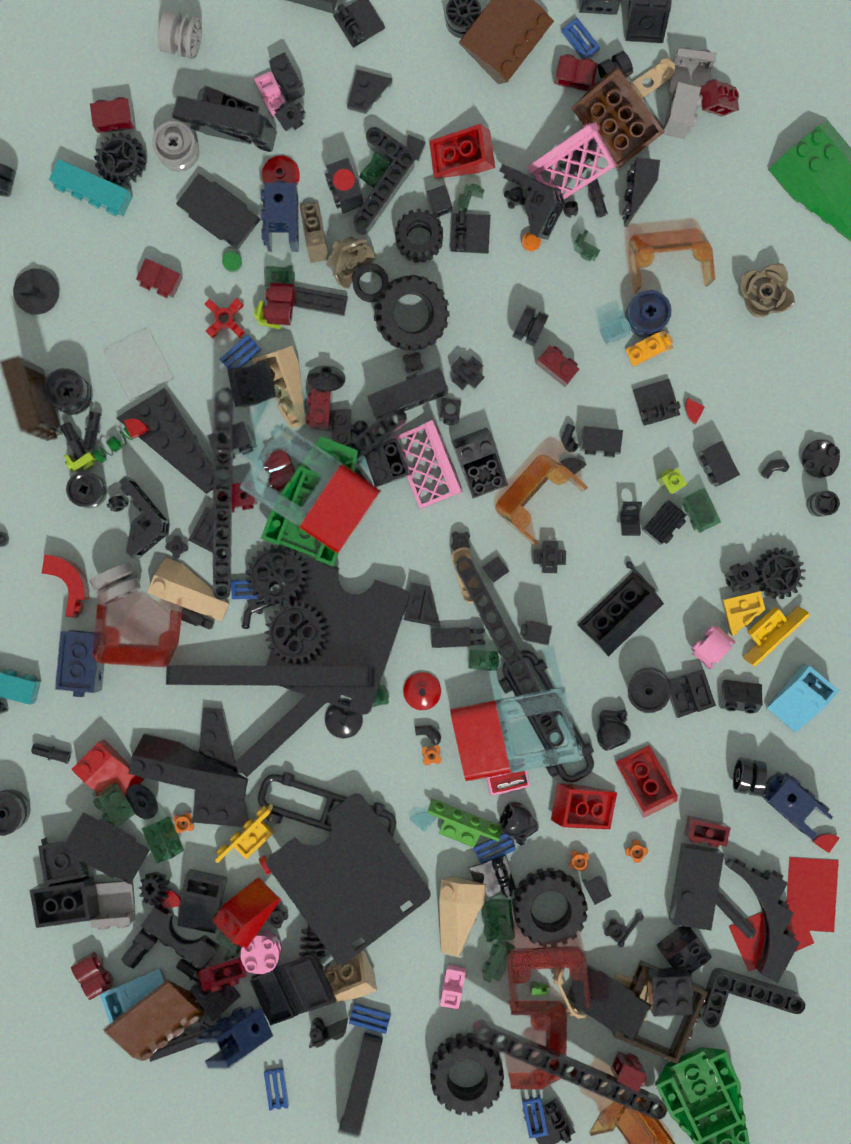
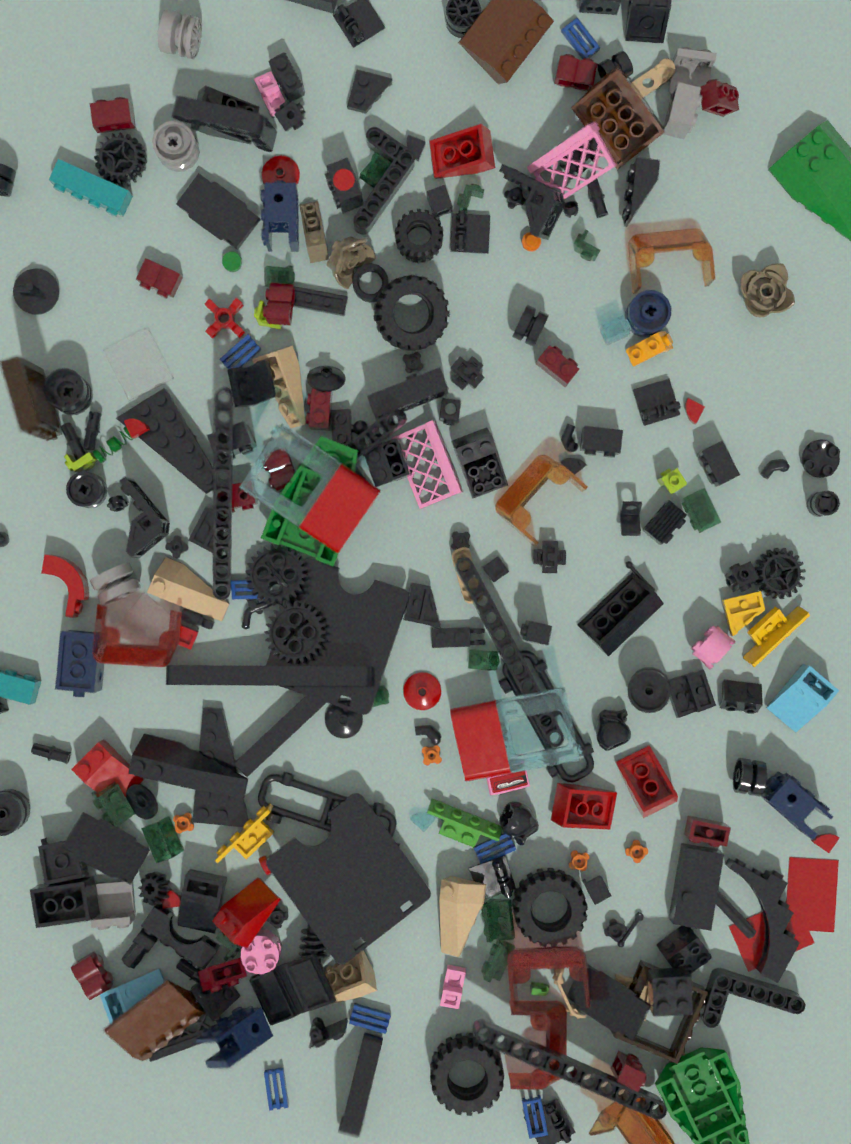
(187, 636): none -> red tile

